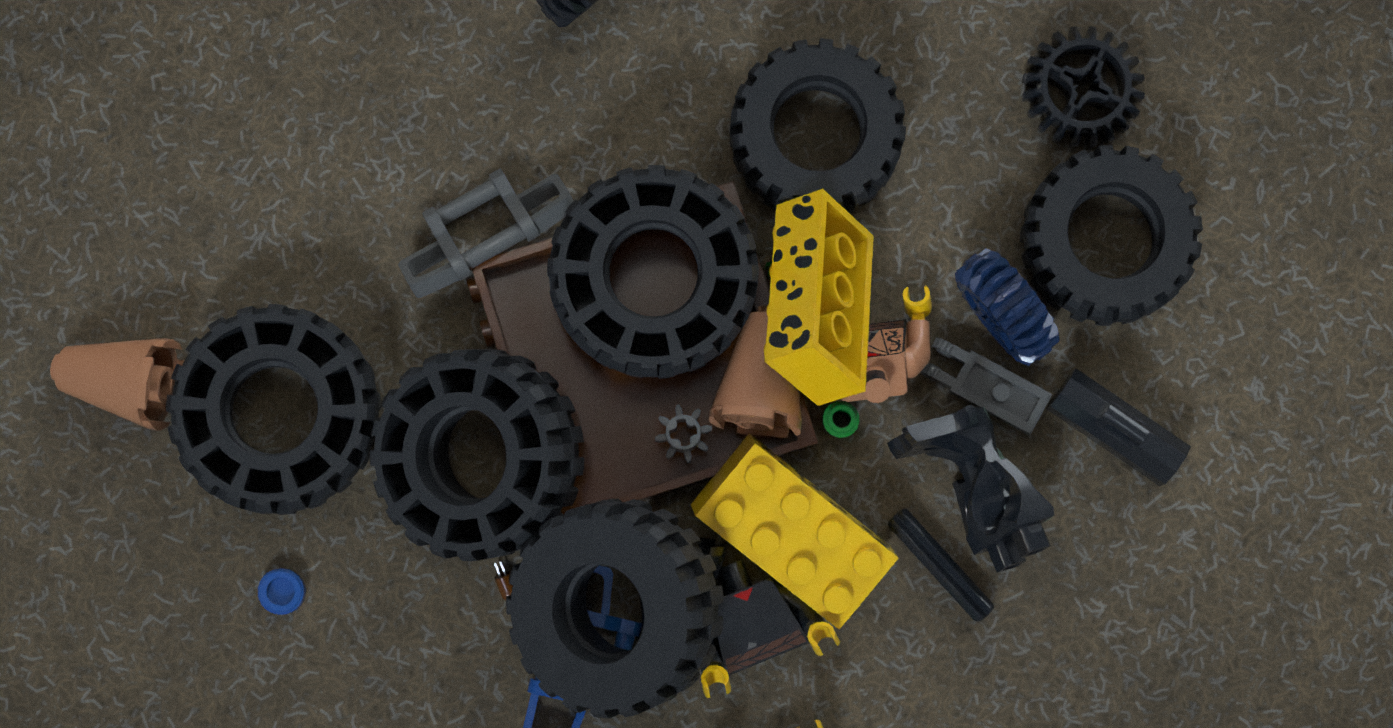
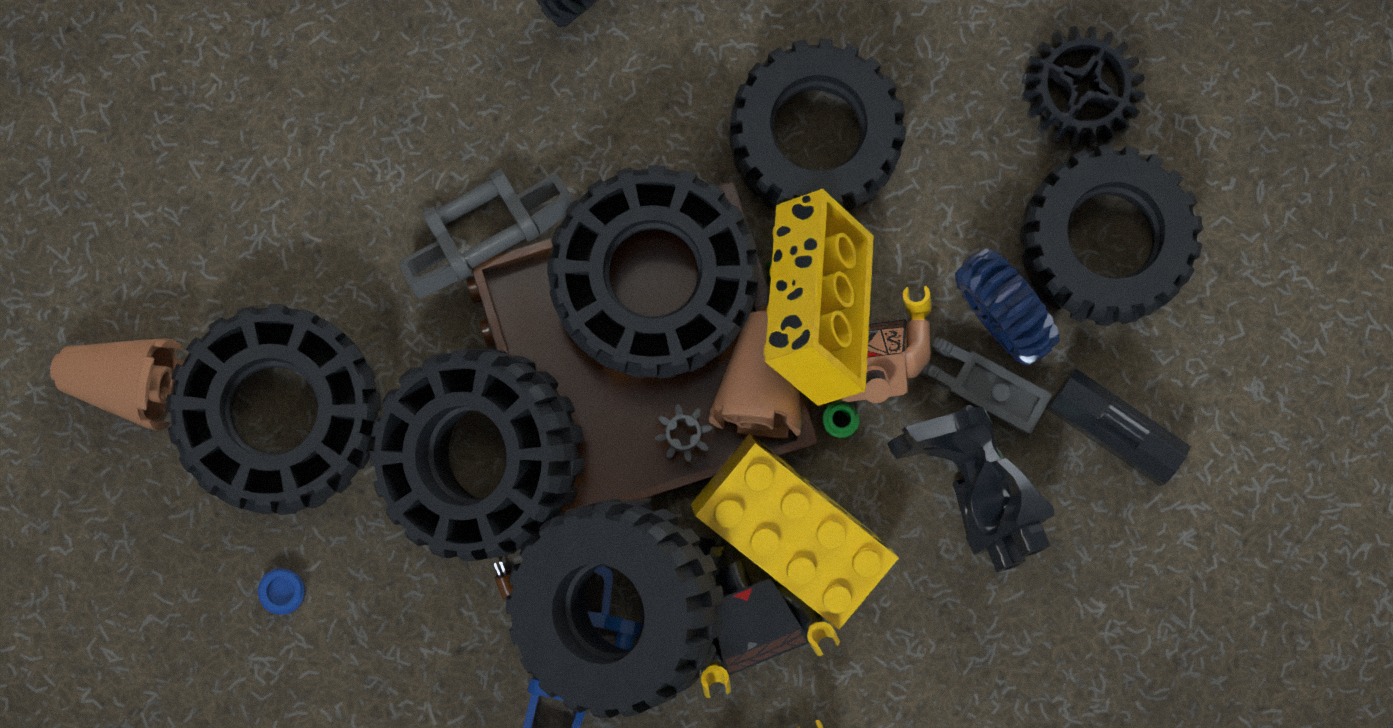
(941, 565): black axle -> none

